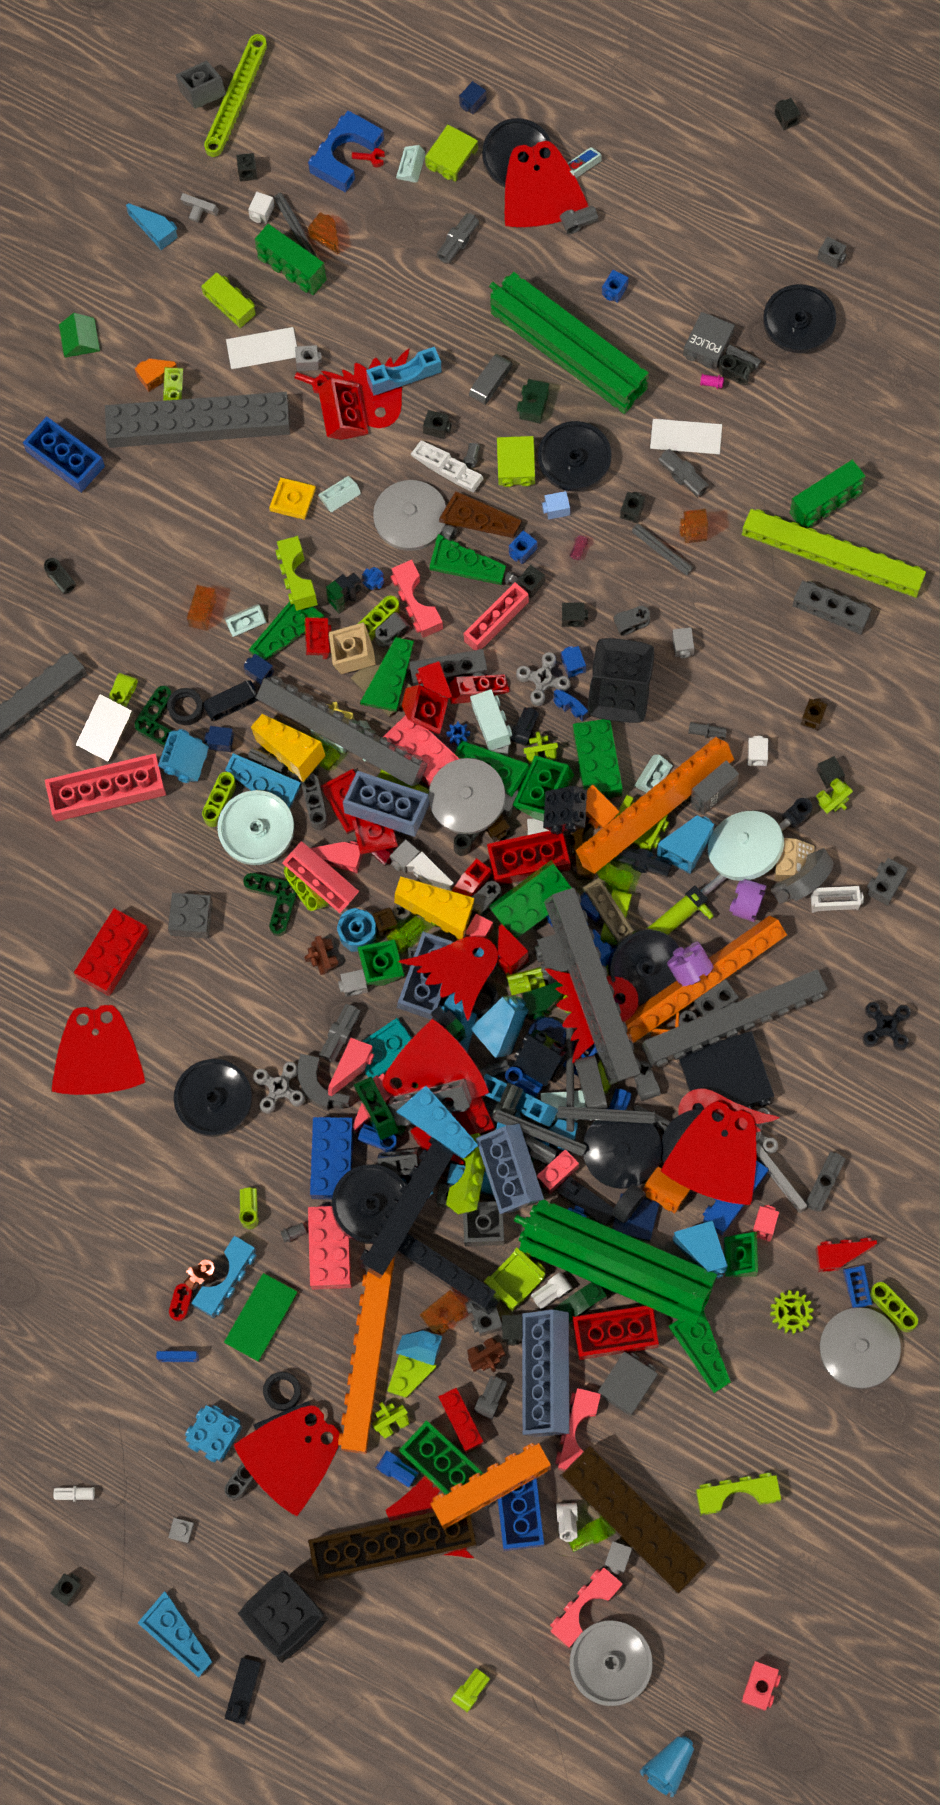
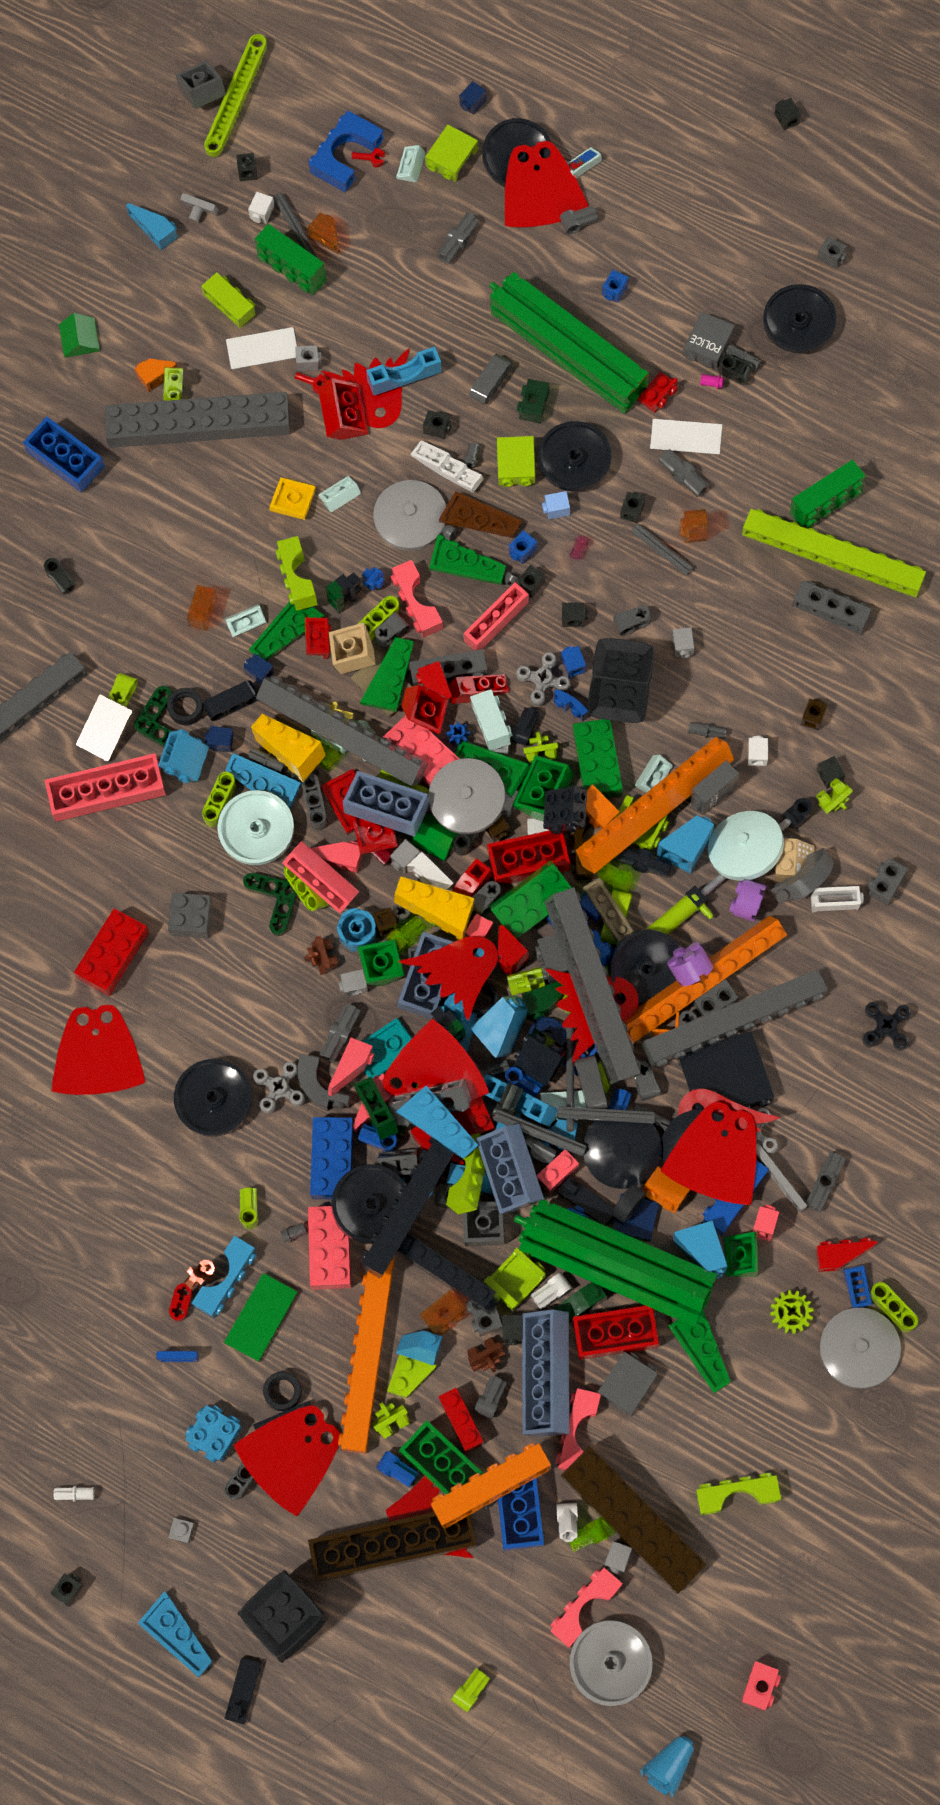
(434, 838): none -> green slope
(658, 391): none -> red bracket

